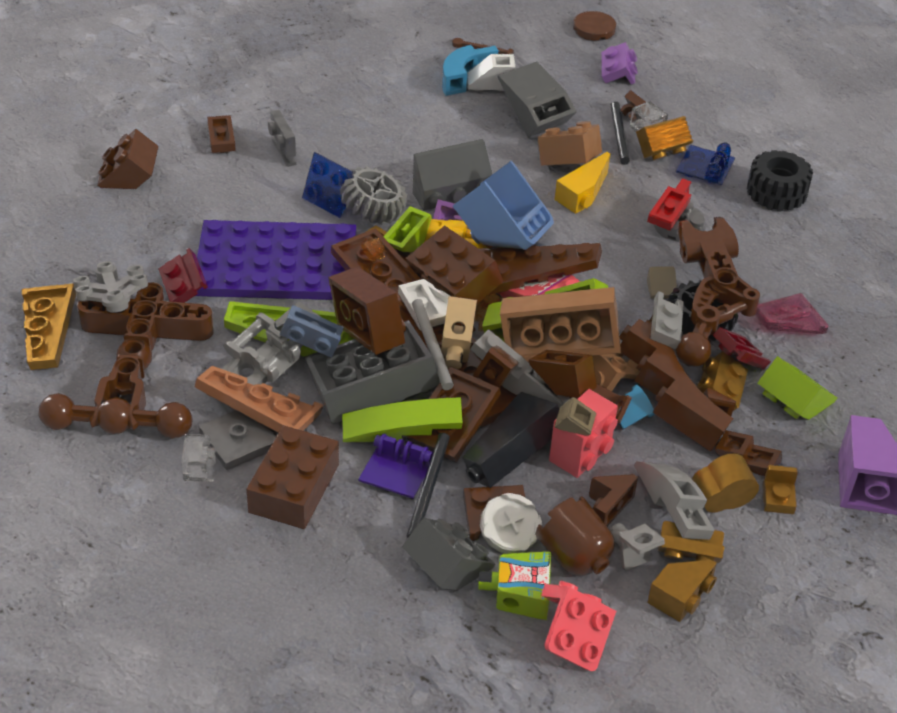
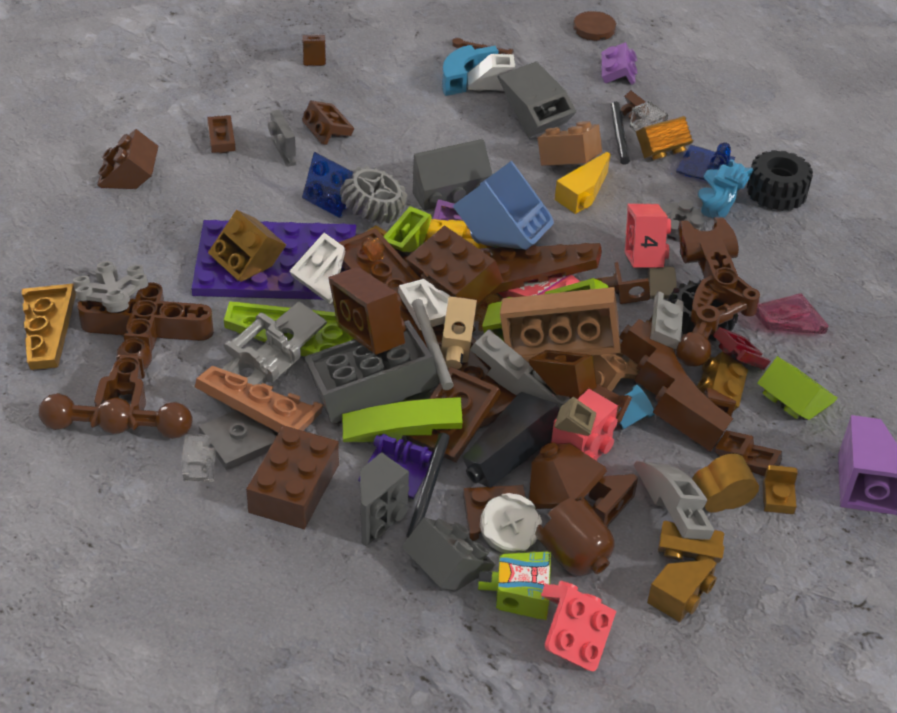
(182, 277): dark red plate -> none
(246, 246): none -> pearl gold slope
(312, 331): sand blue bracket -> none
(314, 50): none -> reddish brown bracket
(318, 264): none -> white wing
(326, 120): none -> reddish brown bracket
(382, 496): none -> dark grey slope
(495, 366): reddish brown slope -> none
(562, 473): none -> reddish brown slope
(623, 288): none -> reddish brown bracket
(635, 544): light grey bracket -> none
(646, 235): none -> coral brick
(670, 205): red hinge -> none
(724, 188): none -> dark azure piece

